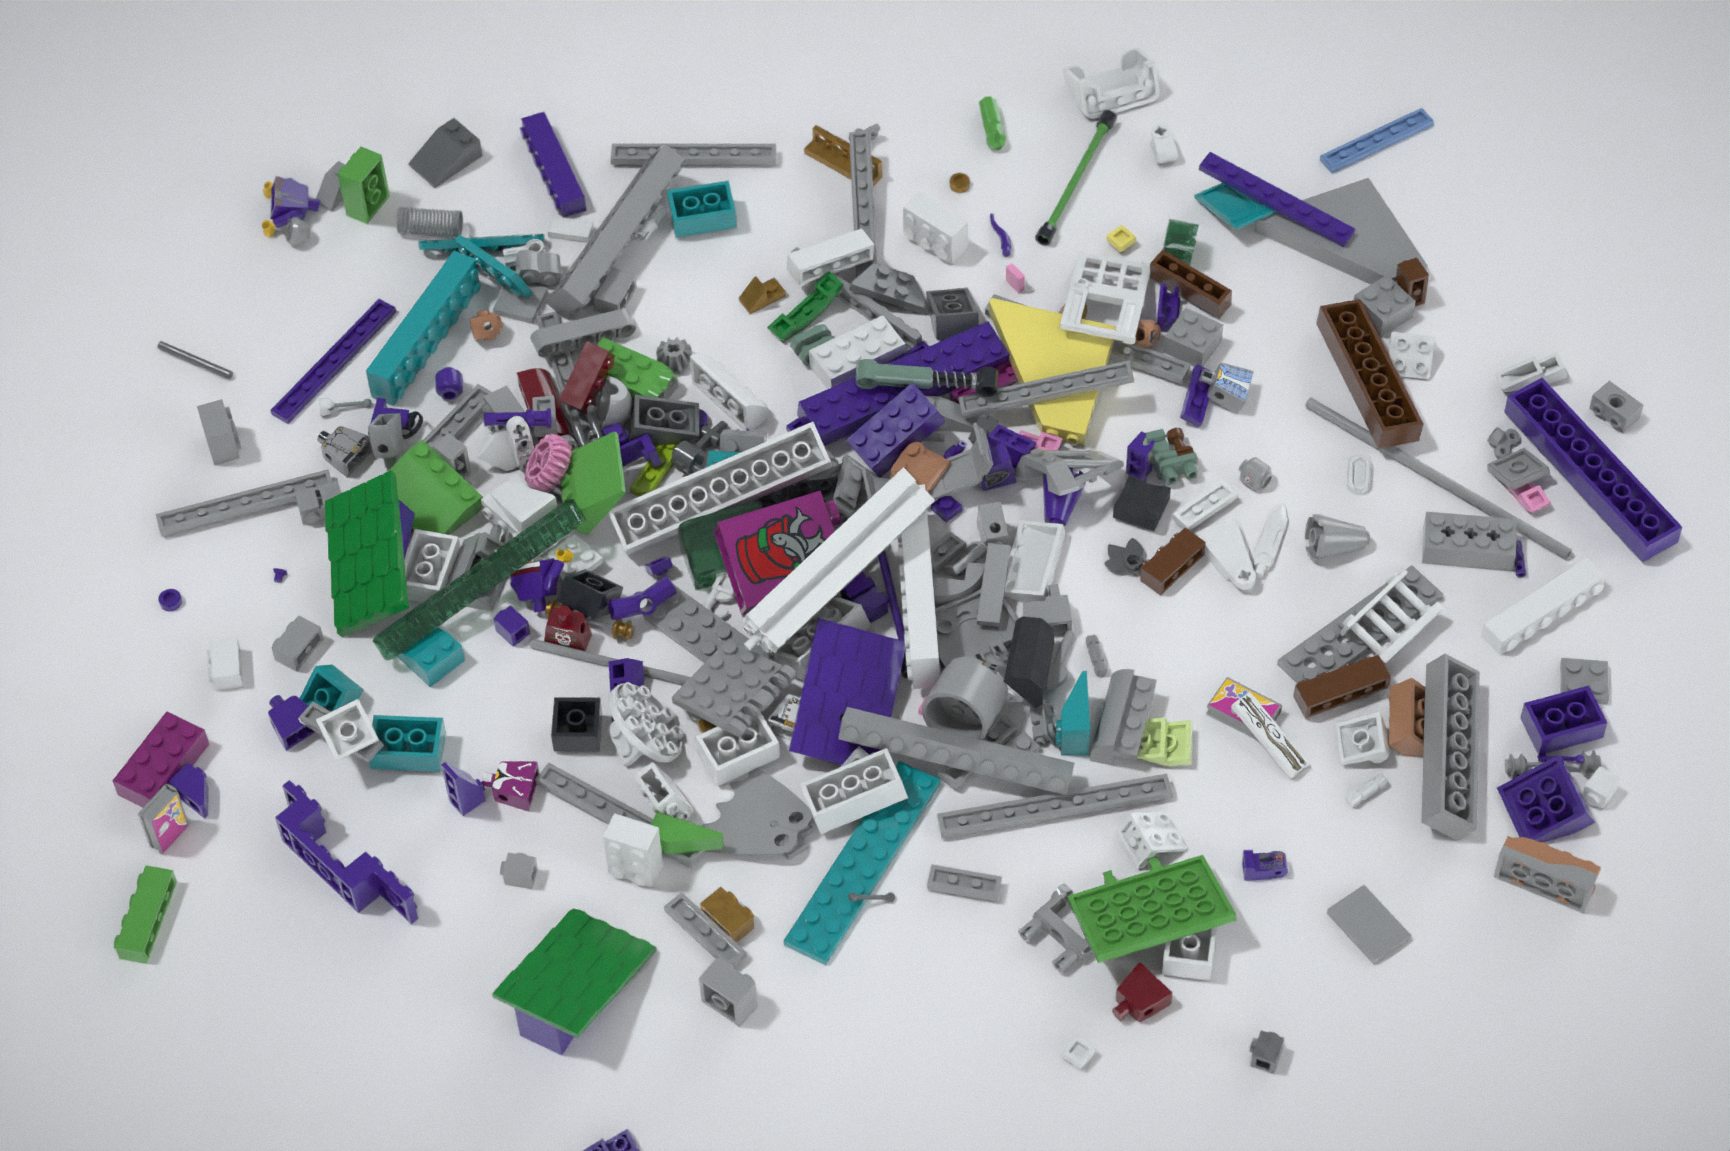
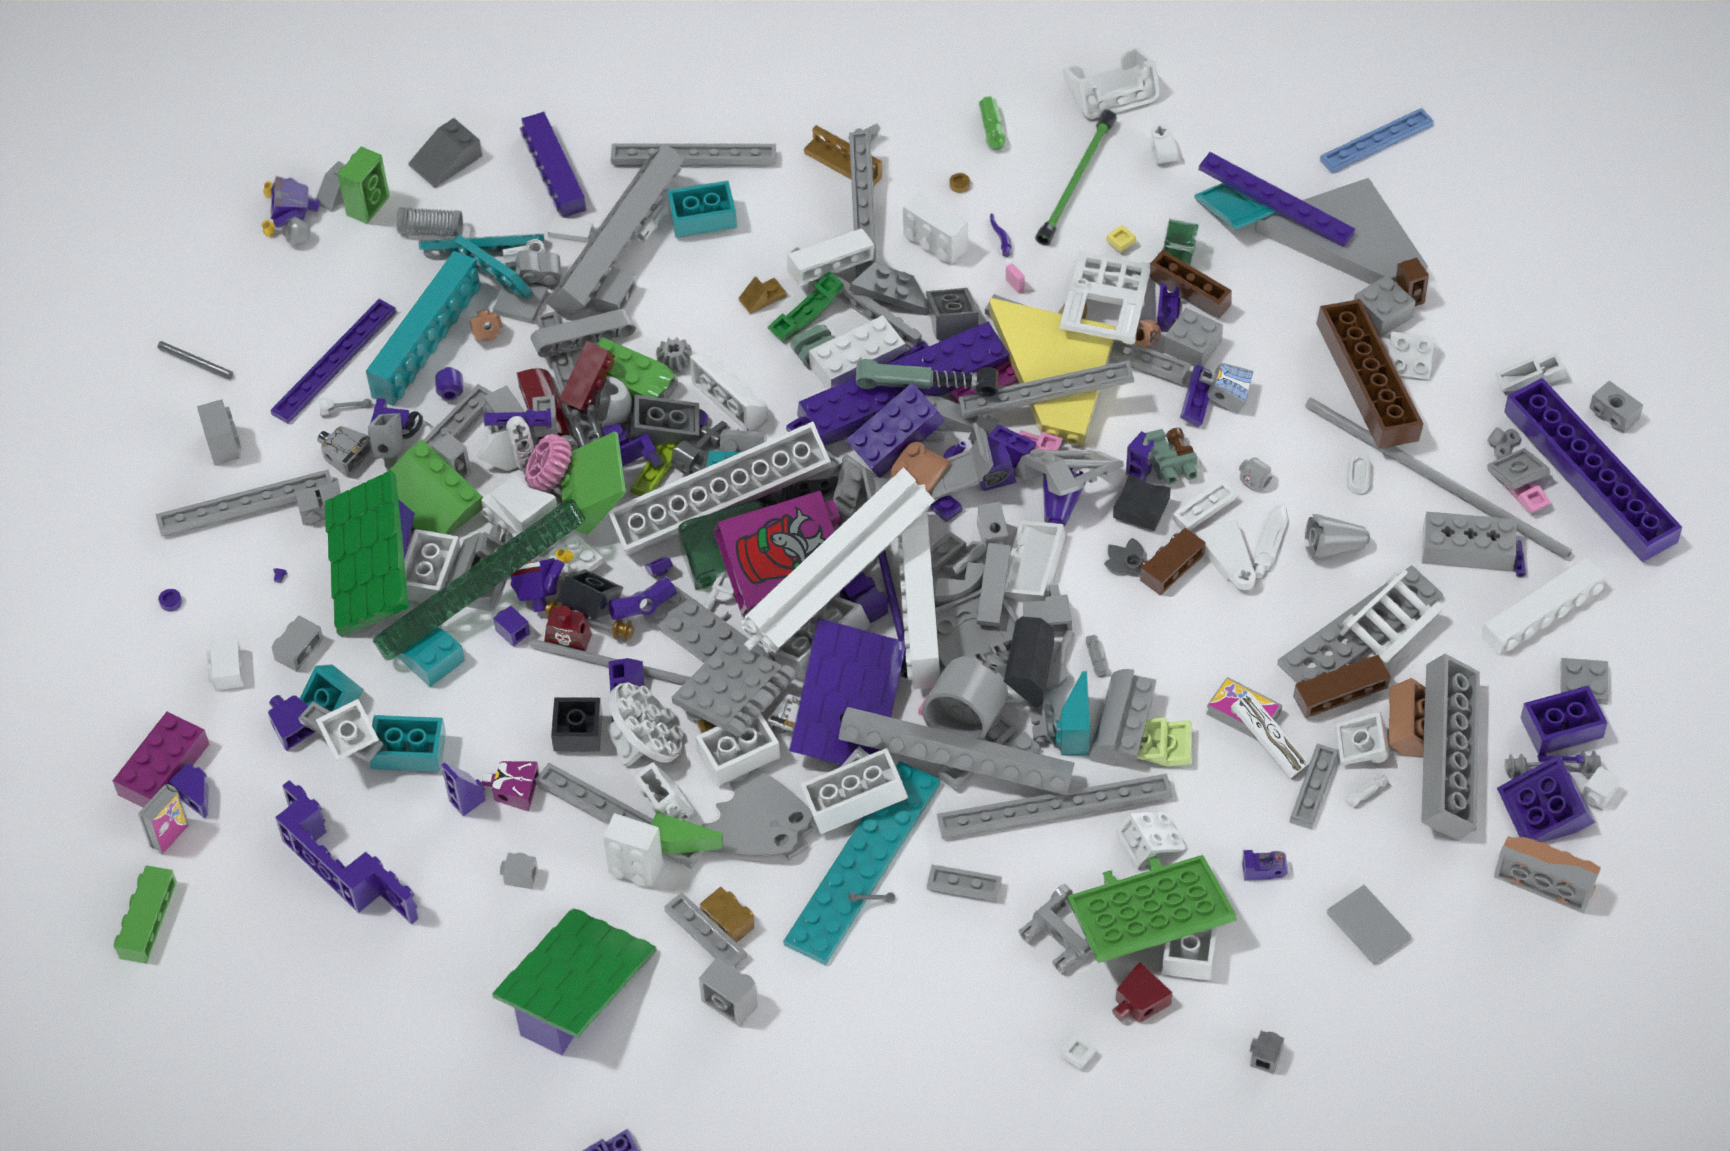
(1314, 786): none -> light grey tile

